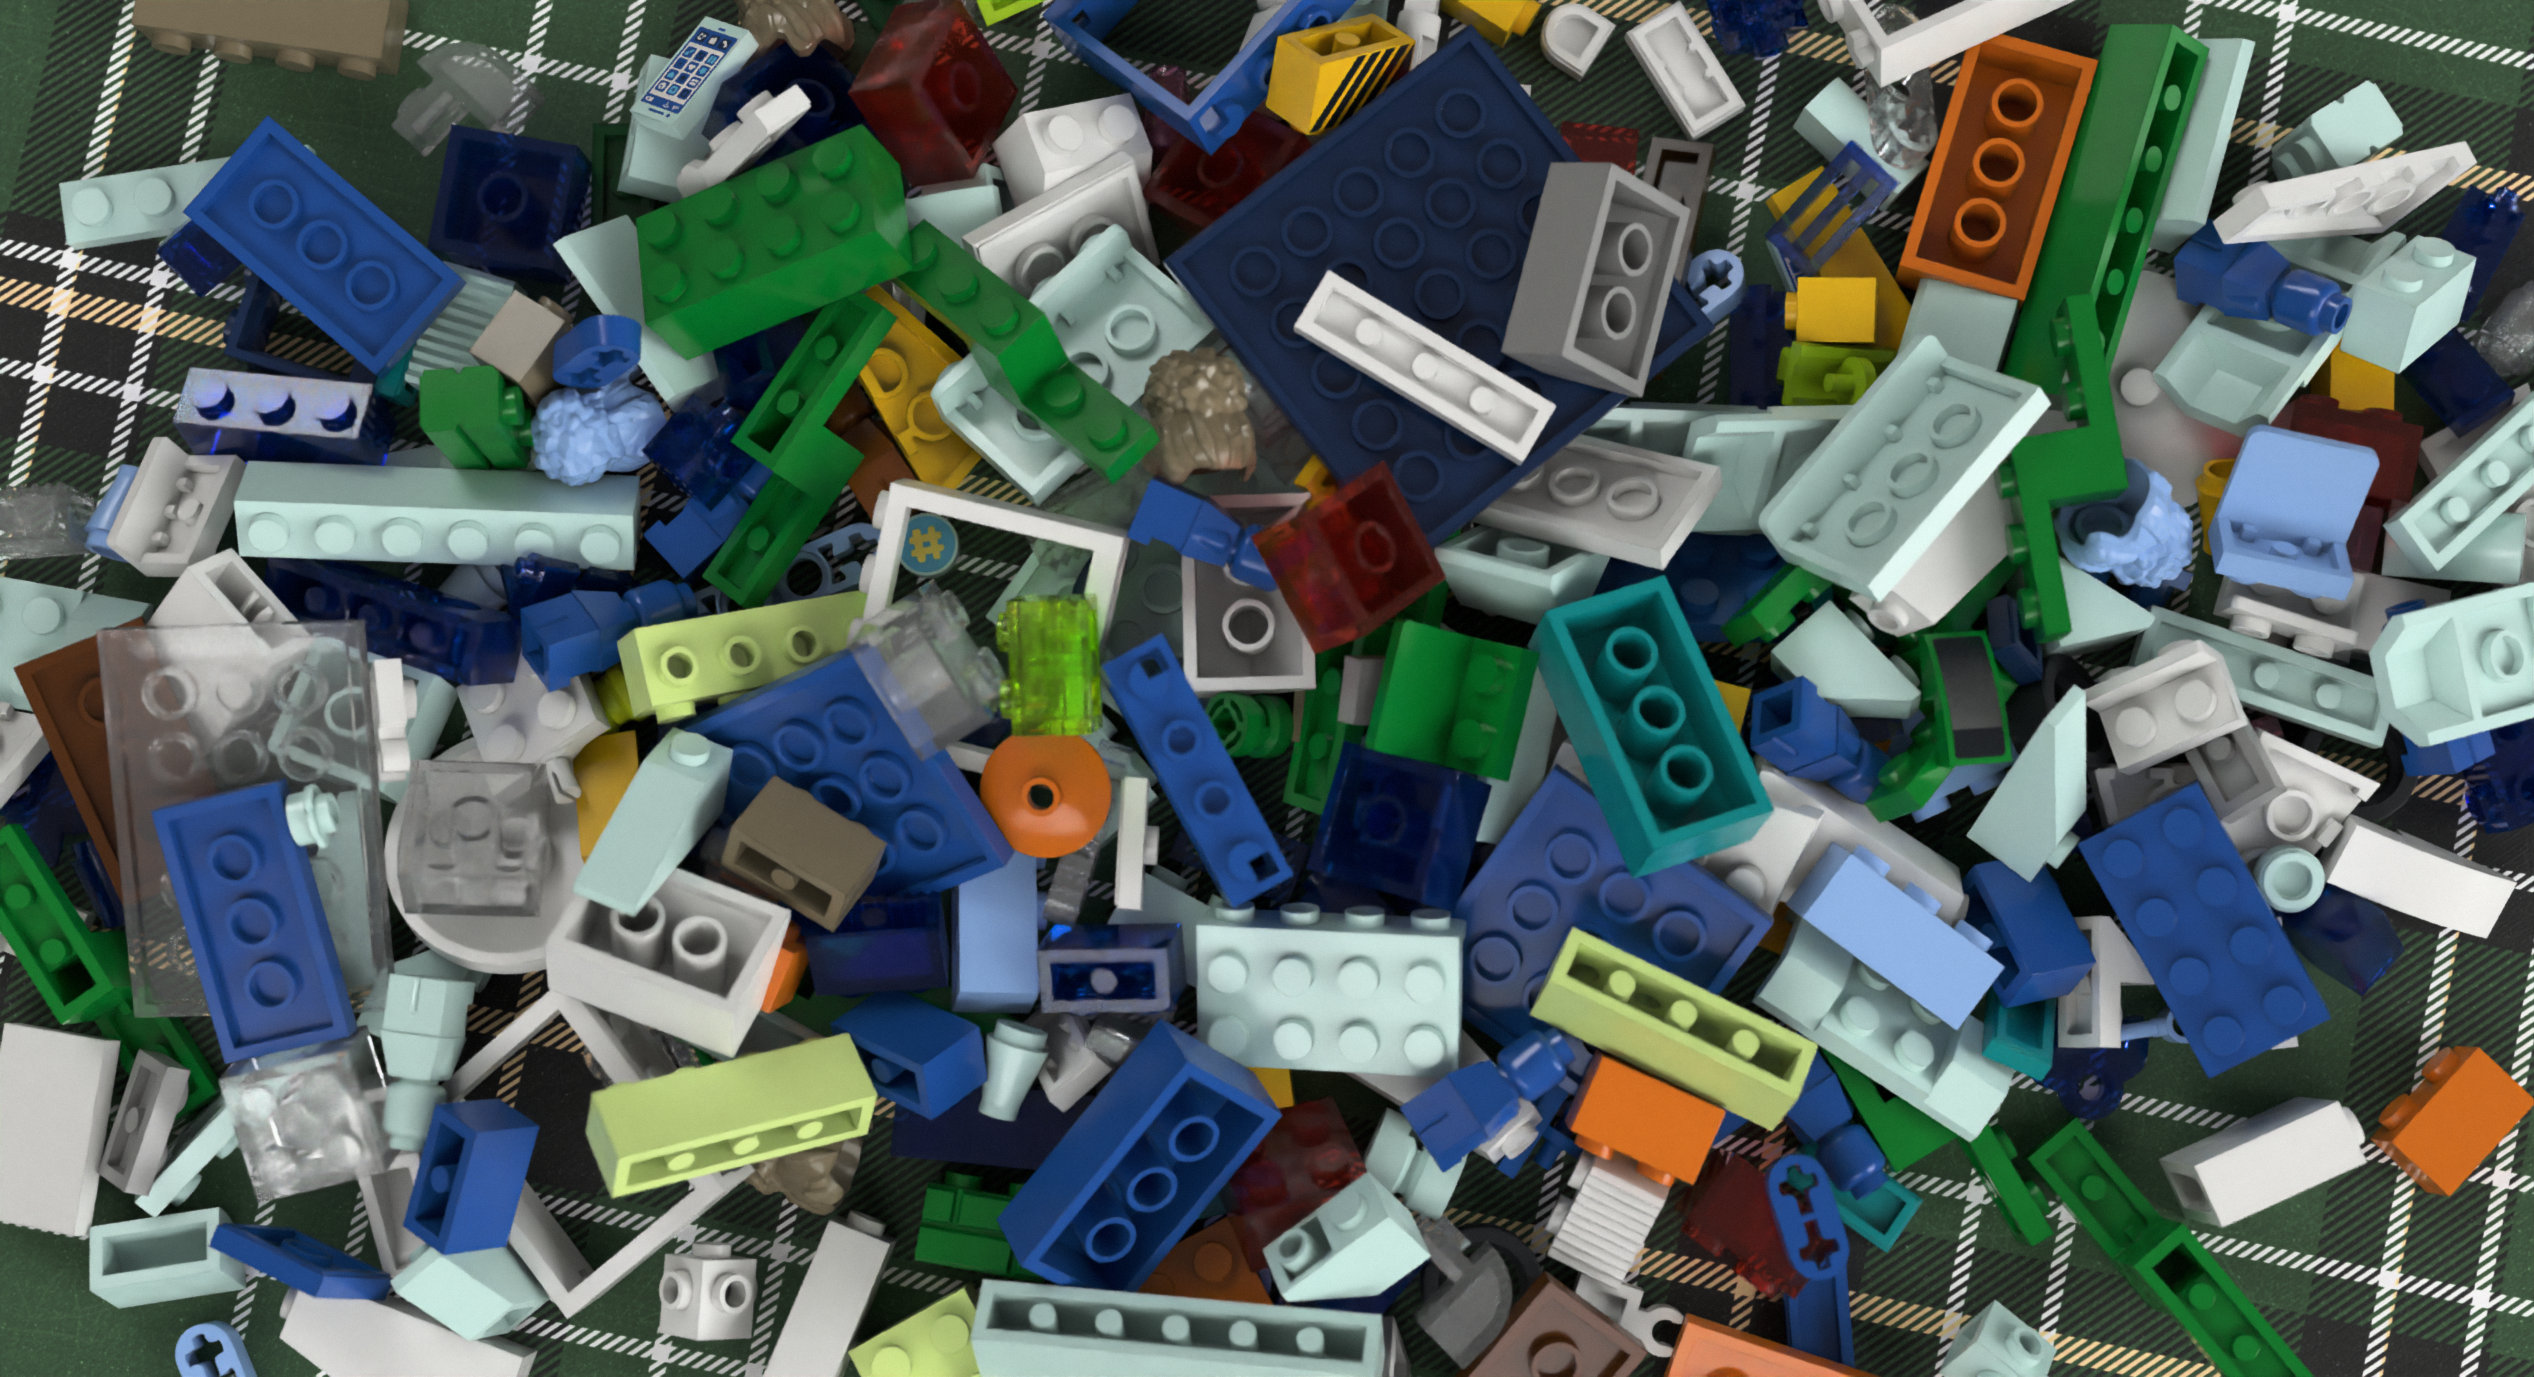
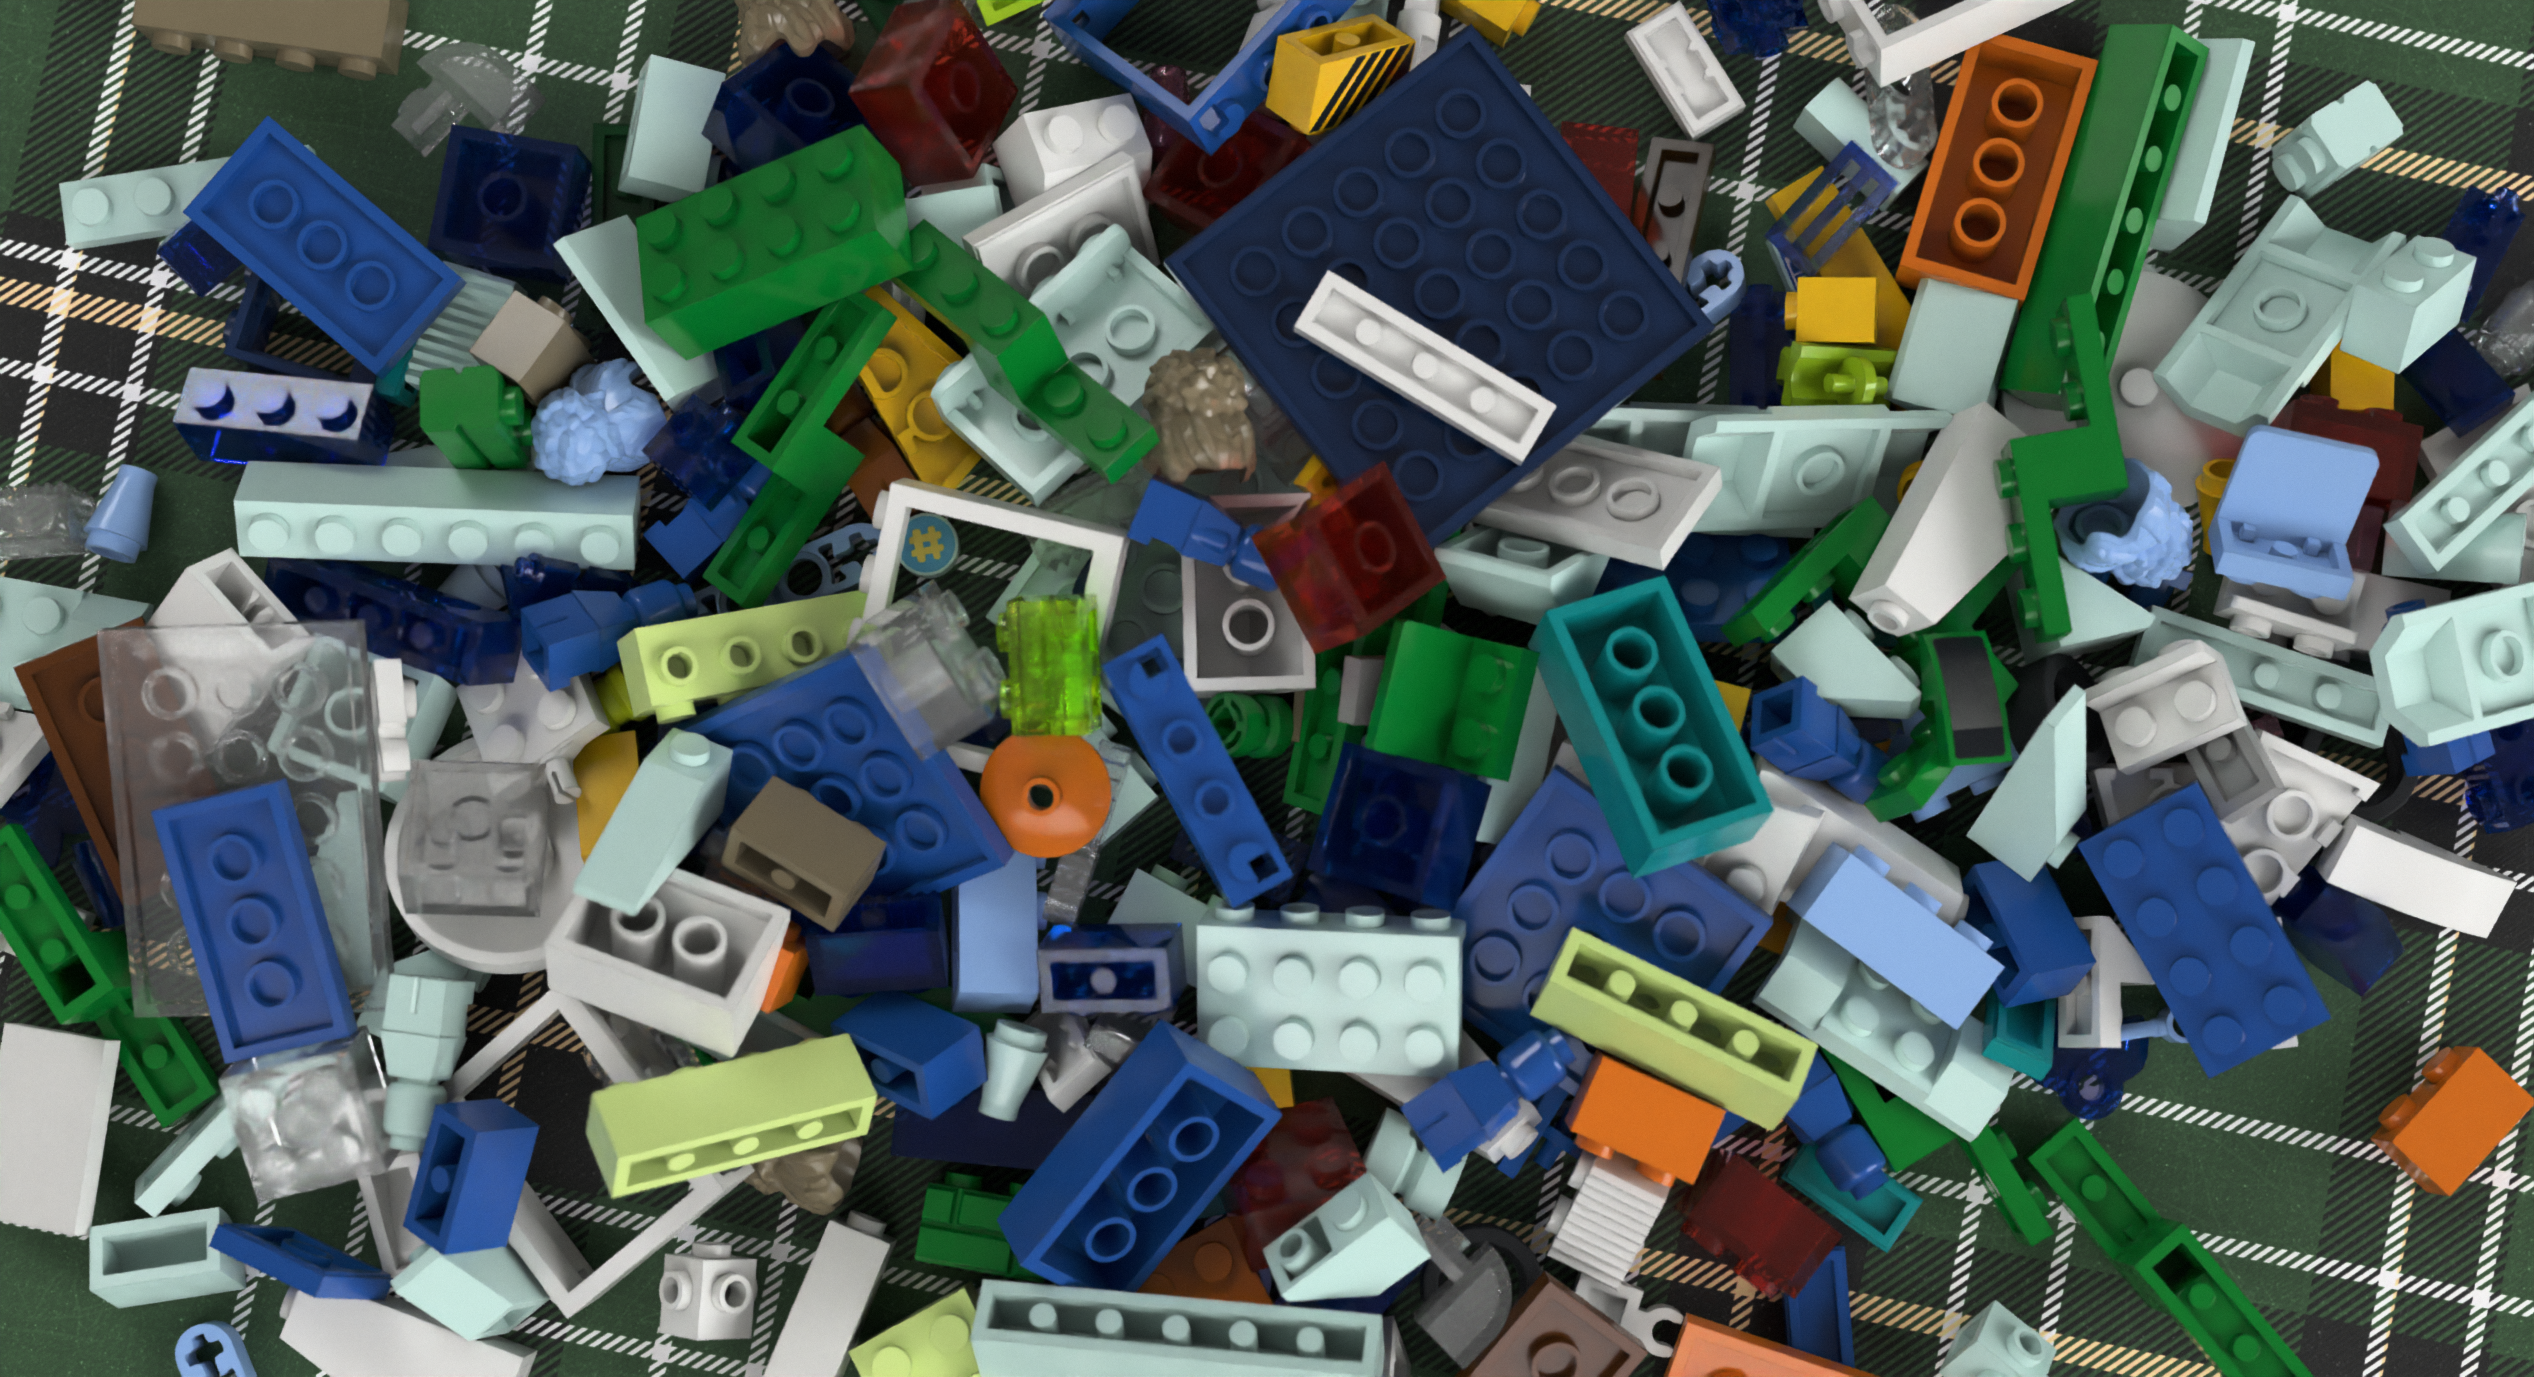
(144, 1122): light grey plate -> none
(175, 509): white bracket -> none
(312, 816): light aqua plate -> none
(597, 351): blue beam -> none
(693, 77): tile -> none
(743, 144): white hinge -> none
(1136, 844): white plate -> none
(1574, 38): white tile -> none
(1596, 277): light grey slope -> none
(1821, 1210): blue beam -> none
(1899, 467): light aqua bracket -> none
(2012, 643): dark blue tile -> none
(2256, 284): blue piece -> none
(2264, 1160): white brick -> none
(2289, 877): light aqua tile -> none
(2342, 200): white wing -> none

